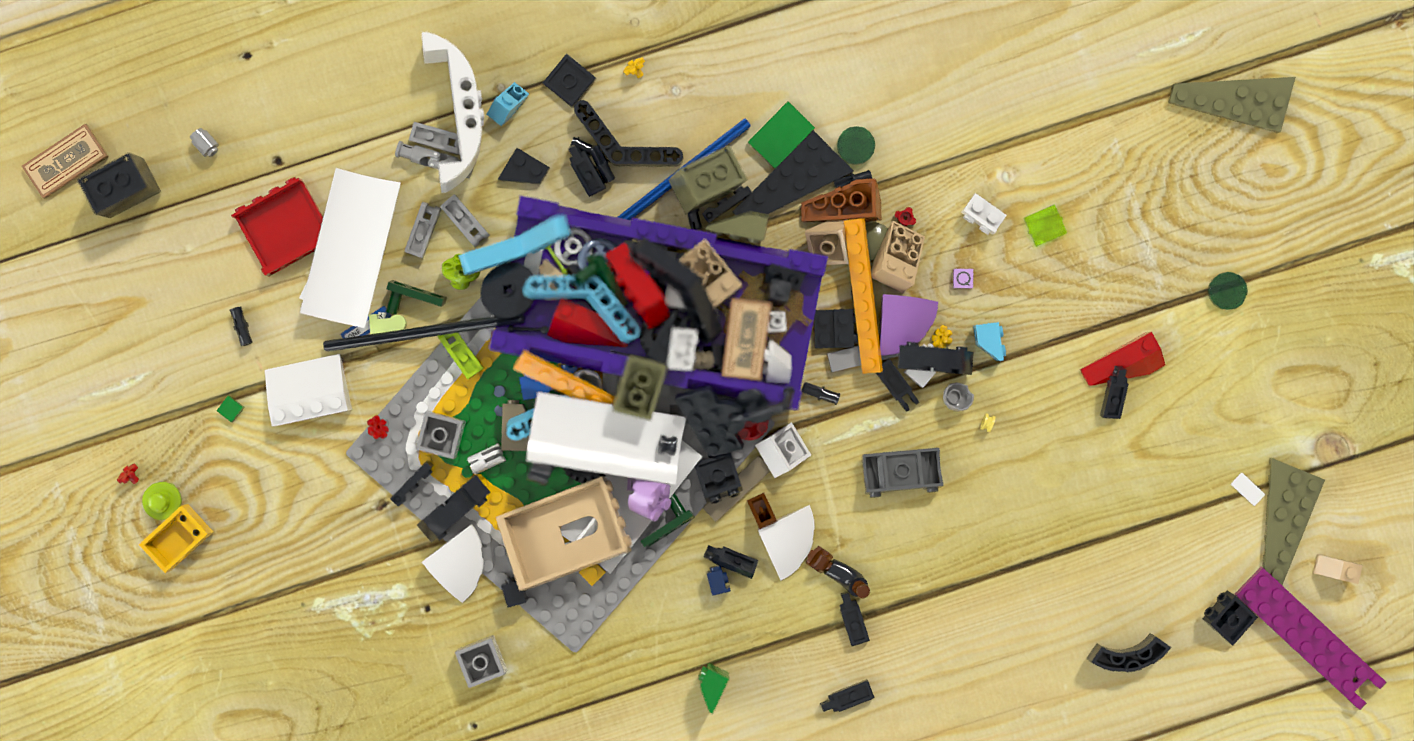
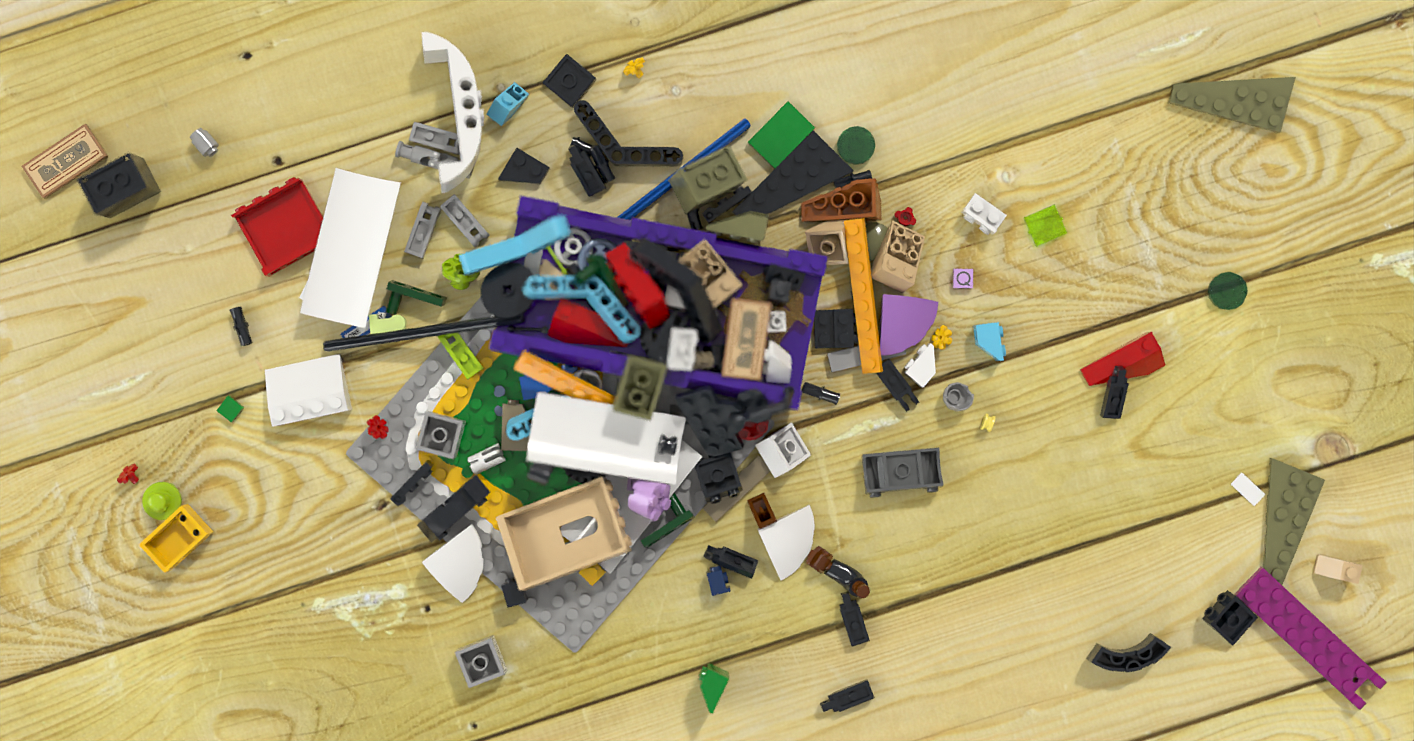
(941, 359): black brick -> none

